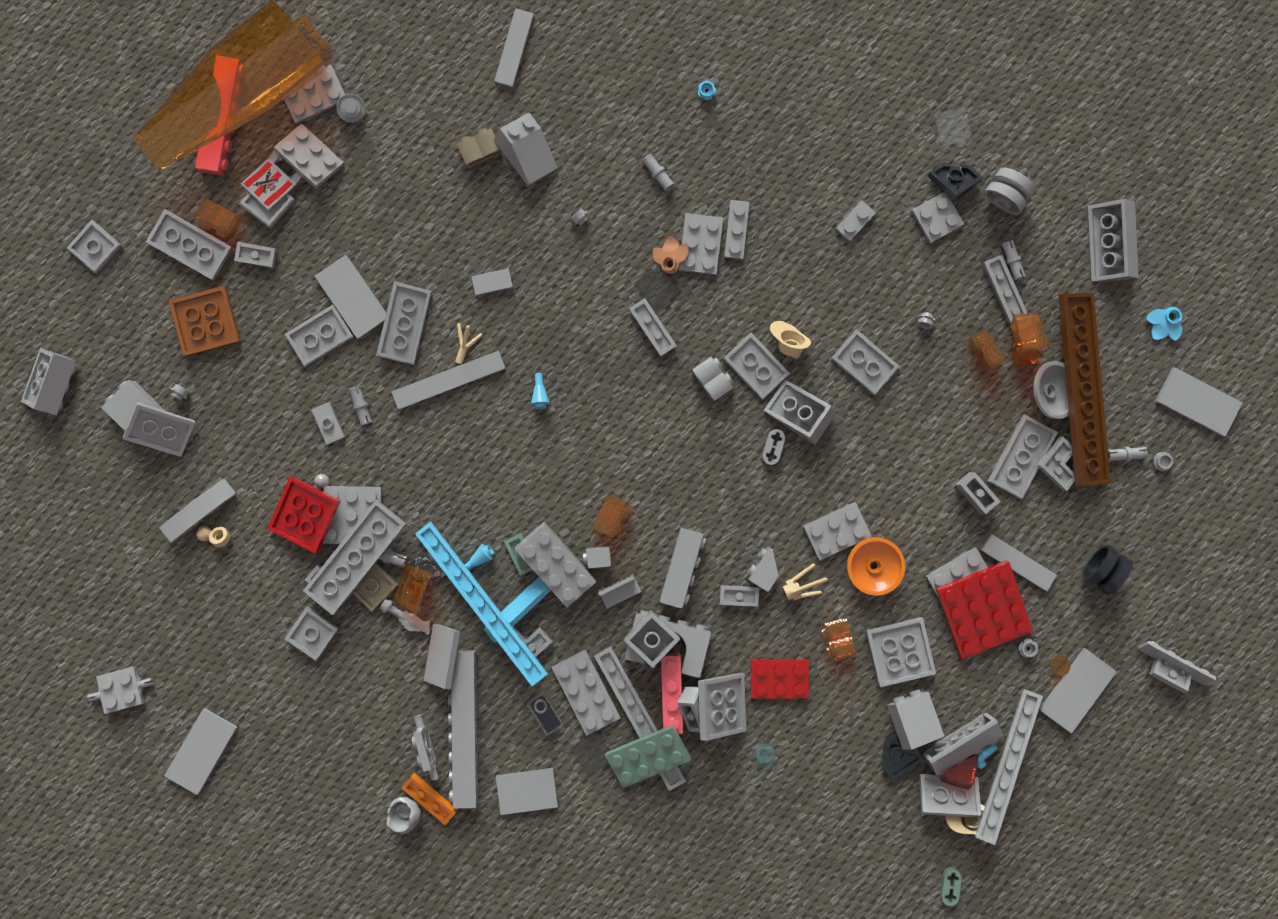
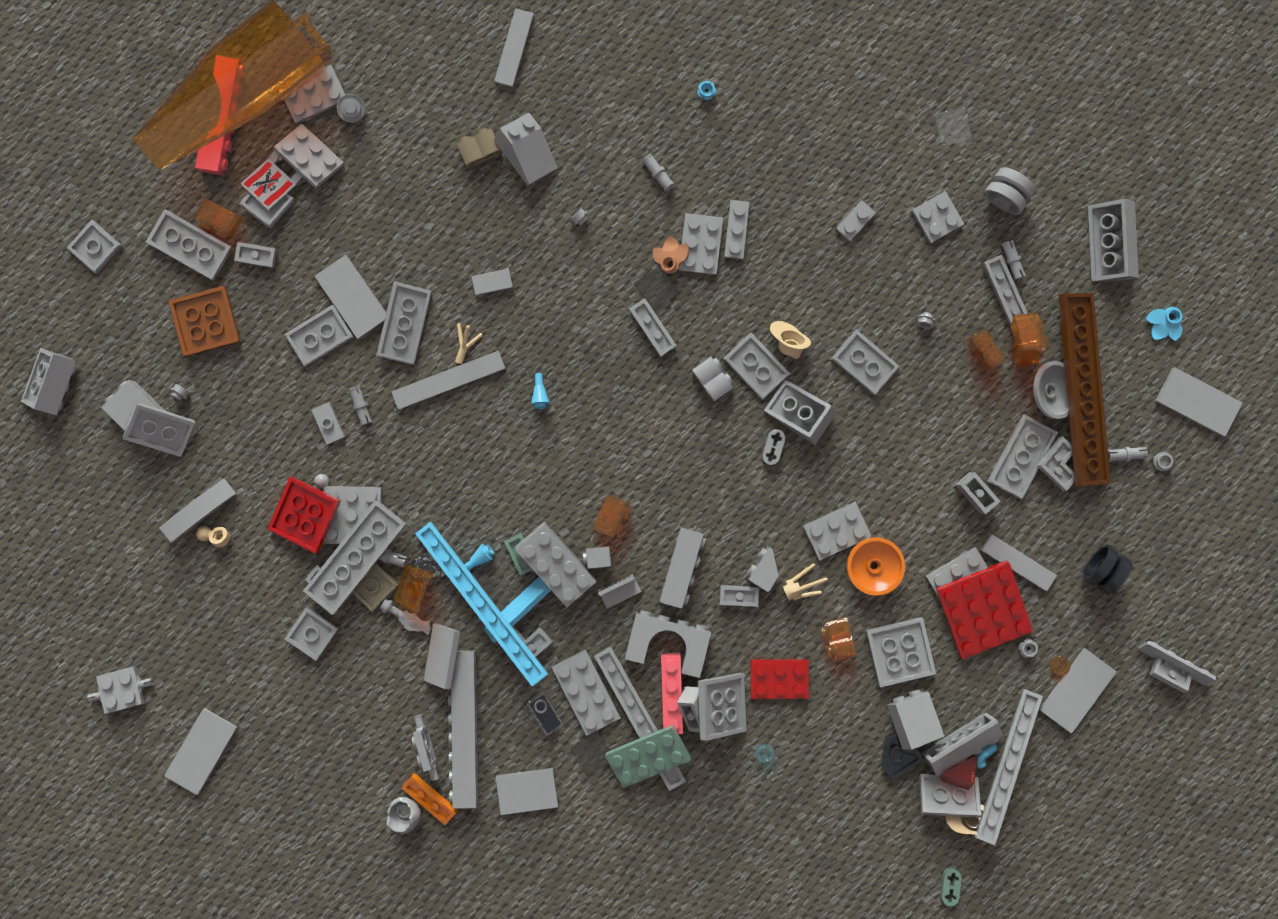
(651, 638): light grey brick -> none
(953, 180): black plate -> none

